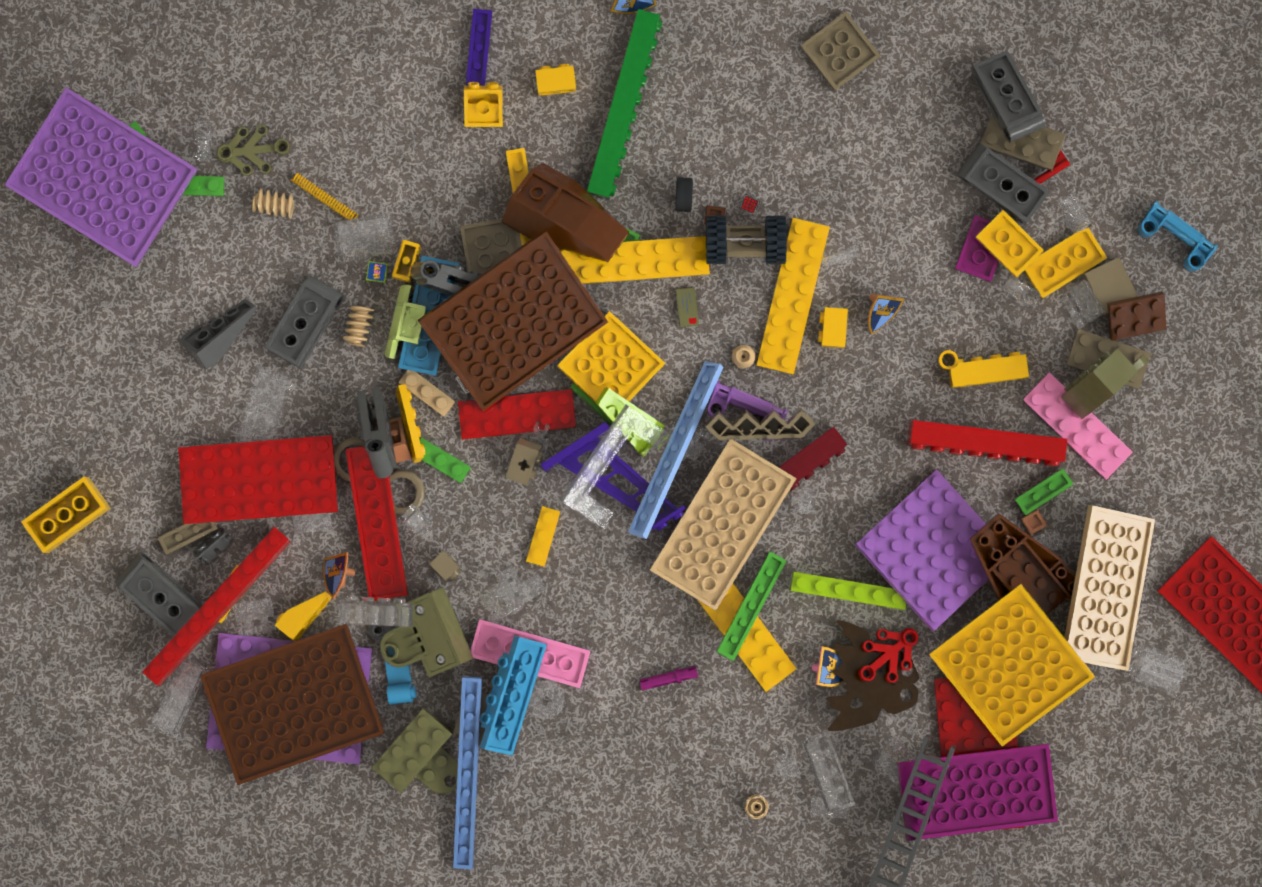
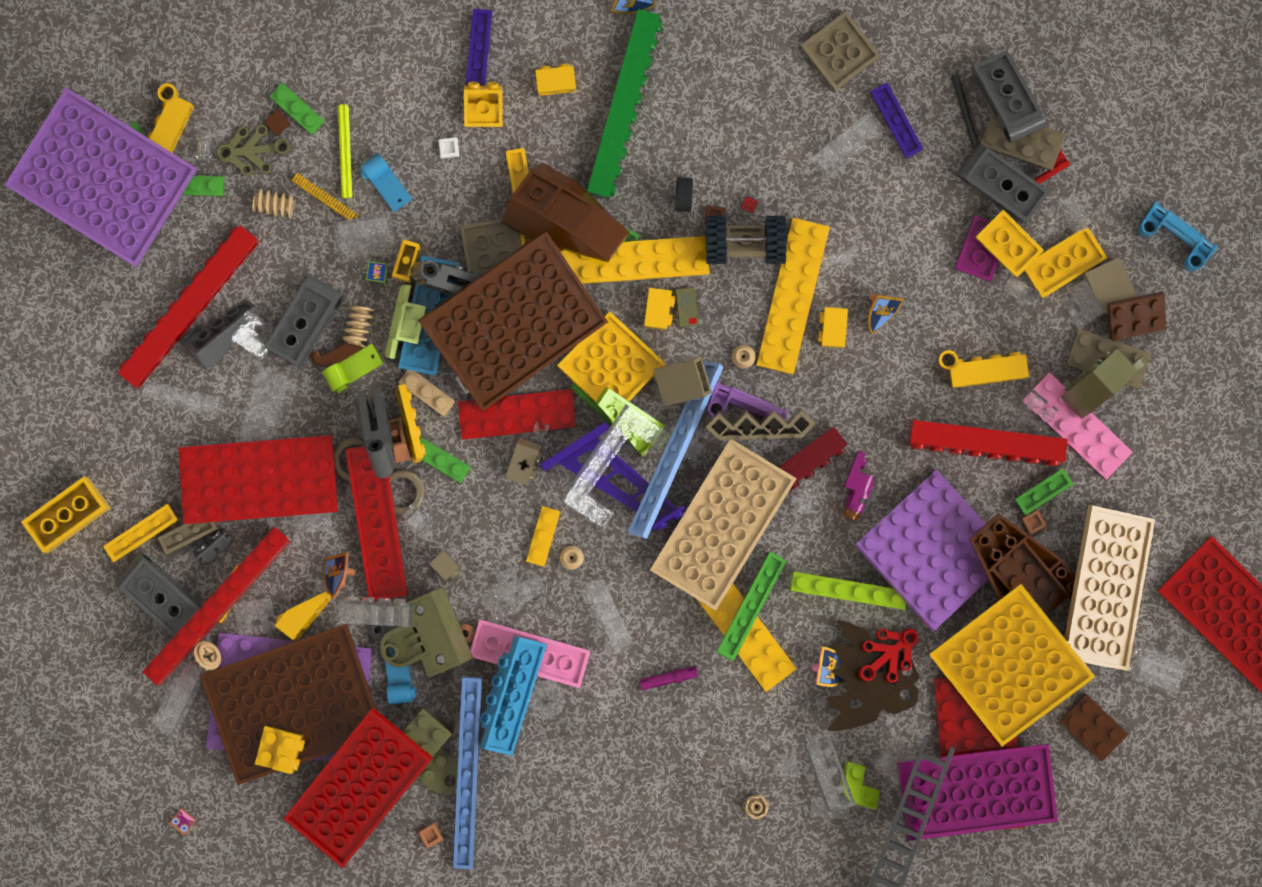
(141, 533): none -> yellow plate
(172, 119): none -> yellow hinge
(181, 398): none -> clear brick
(182, 821): none -> tile
(188, 307): none -> red brick
(207, 648): none -> tan gear
(250, 339): none -> clear plate
(277, 122): none -> reddish brown tile
(280, 750): none -> yellow plate
(297, 108): none -> bright green plate
(335, 356): none -> reddish brown piece
(345, 154): none -> neon yellow axle
(352, 368): none -> lime door
(358, 787): none -> red plate
(385, 182): none -> dark azure door
(430, 835): none -> nougat tile
(448, 147): none -> white tile
(470, 629): none -> nougat plate
(576, 561): none -> tan plate
(607, 615): none -> clear brick
(658, 309): none -> yellow brick
(682, 381): none -> dark tan brick
(846, 145): none -> clear brick
(861, 488): none -> magenta plate
(862, 795): none -> lime plate
(896, 120): none -> dark purple plate
(965, 110): none -> pearl dark grey bar
(1028, 409): none -> clear plate
(1093, 727): none -> reddish brown plate

